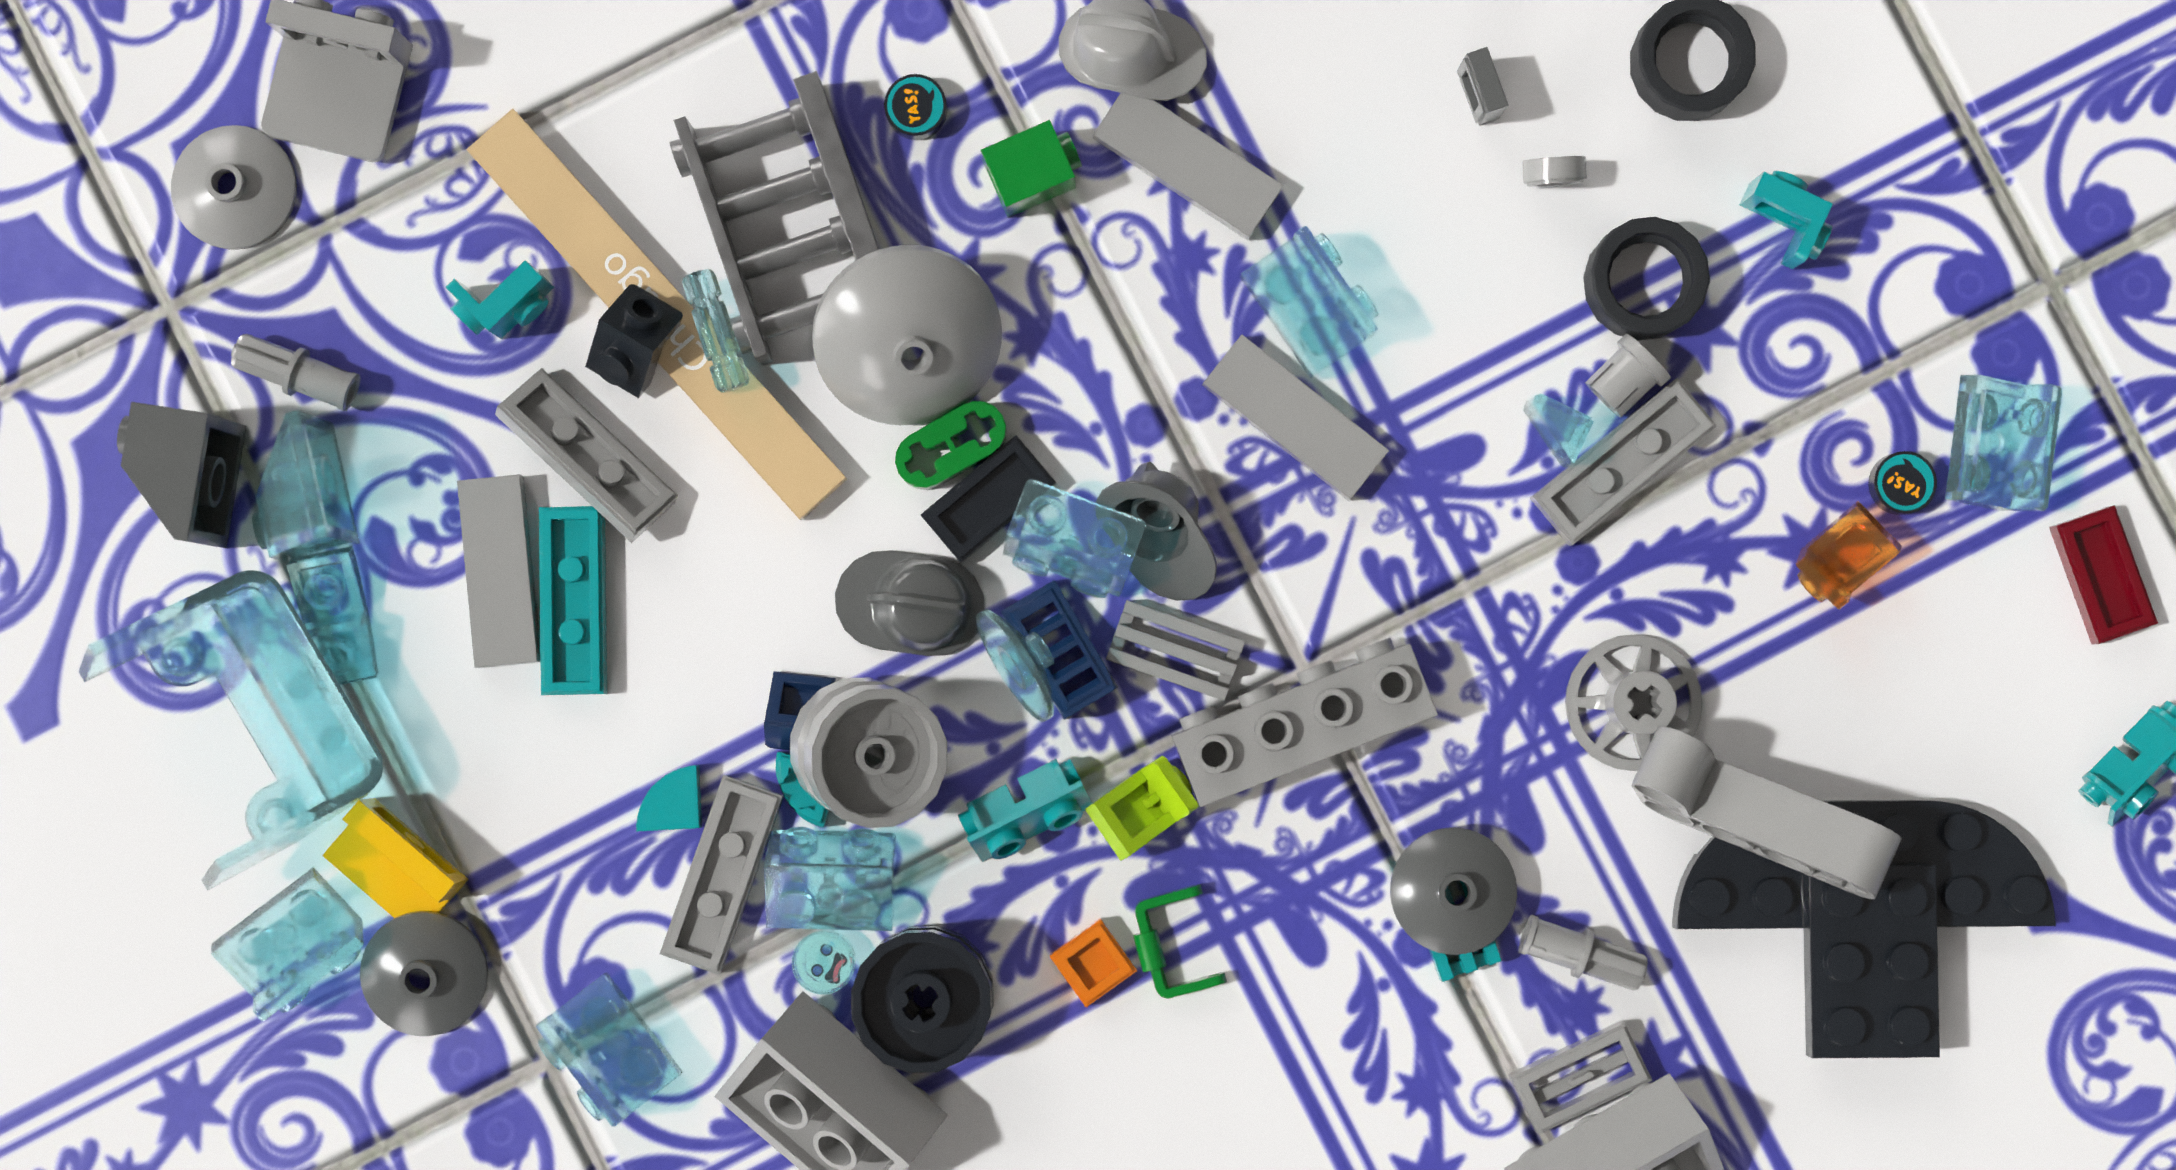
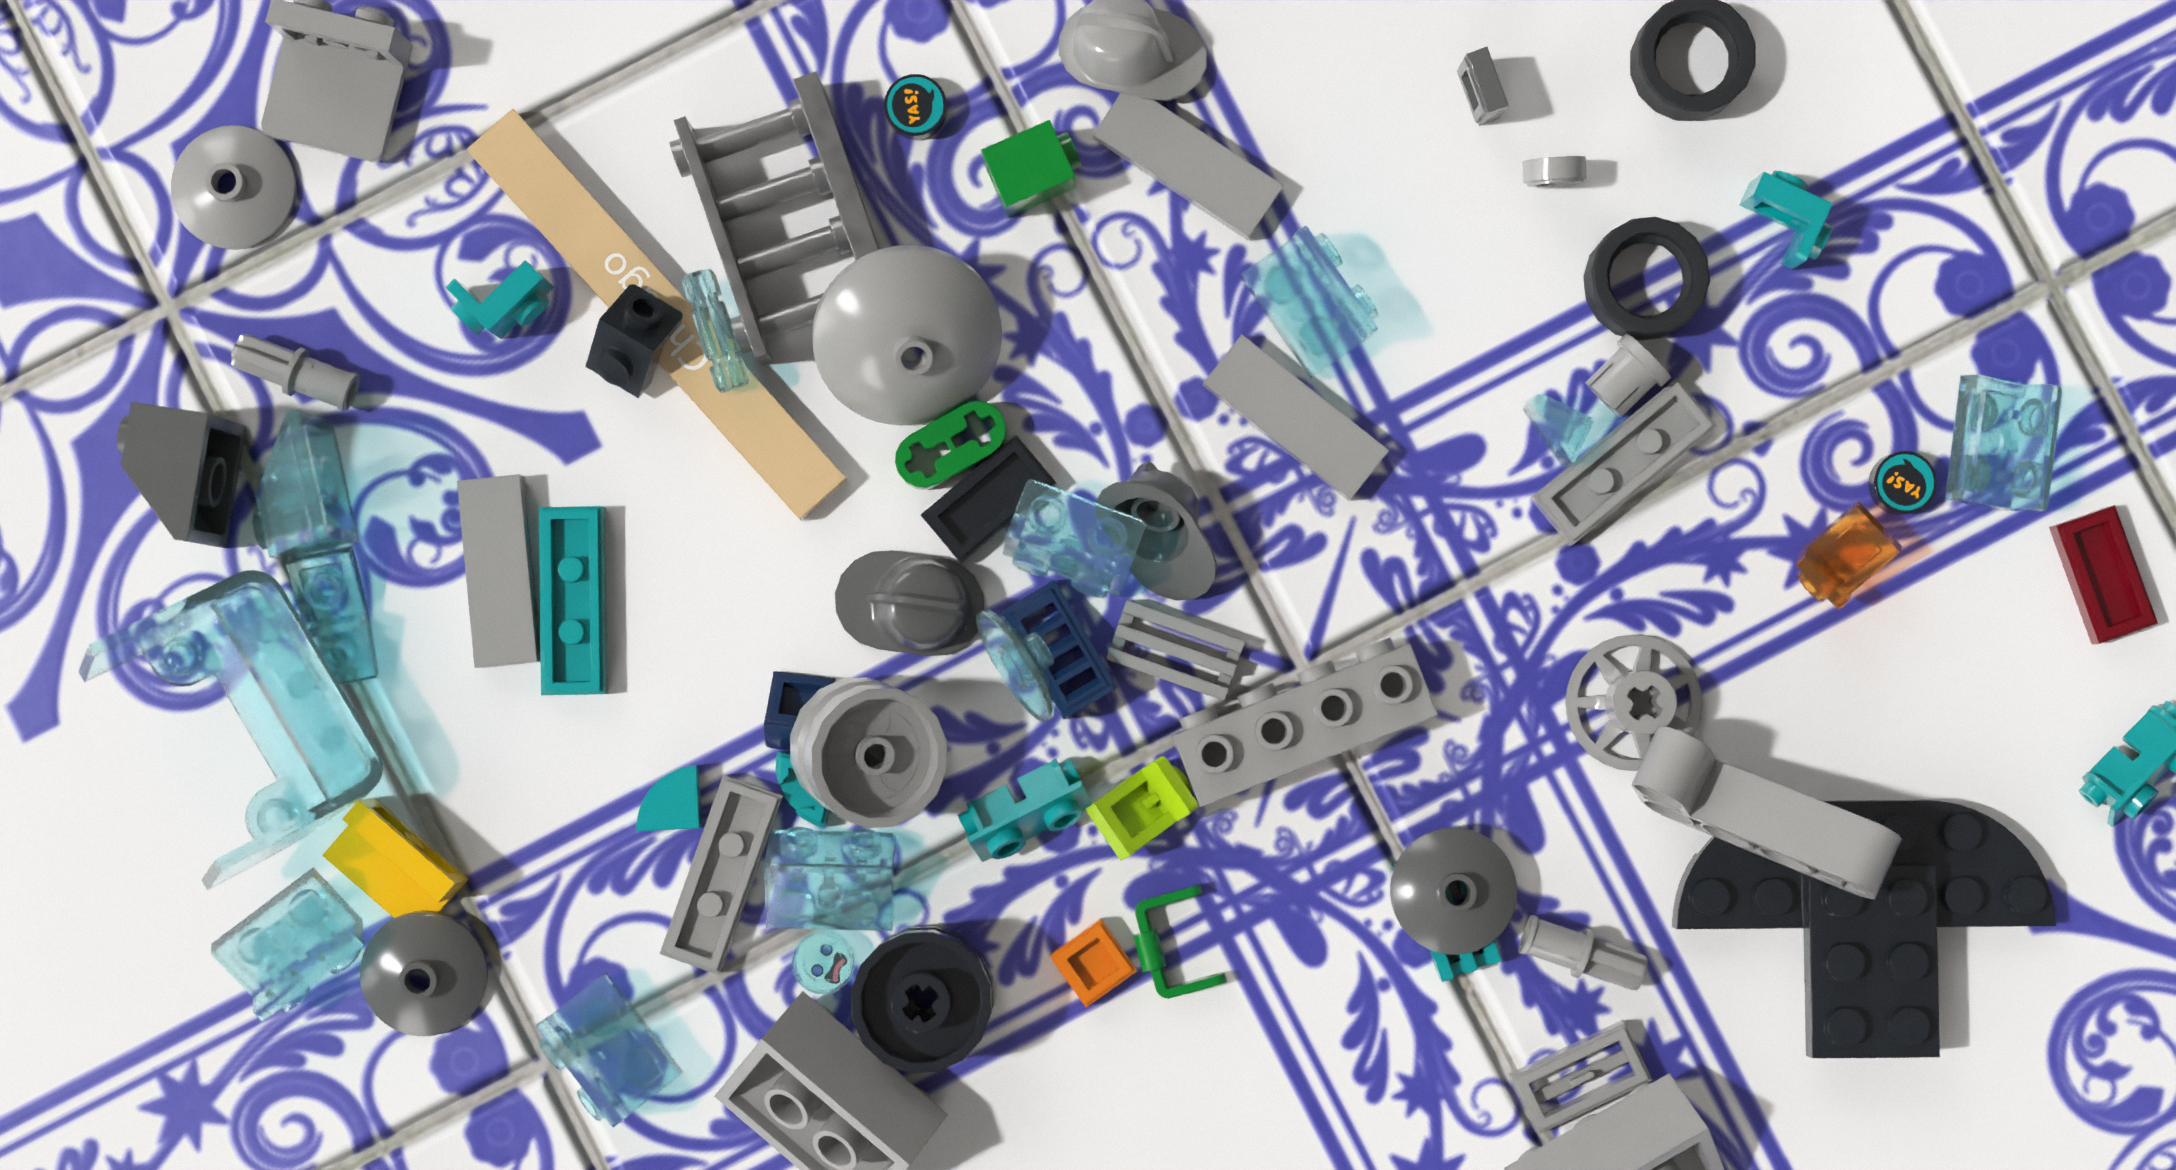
(586, 455): light grey tile -> none

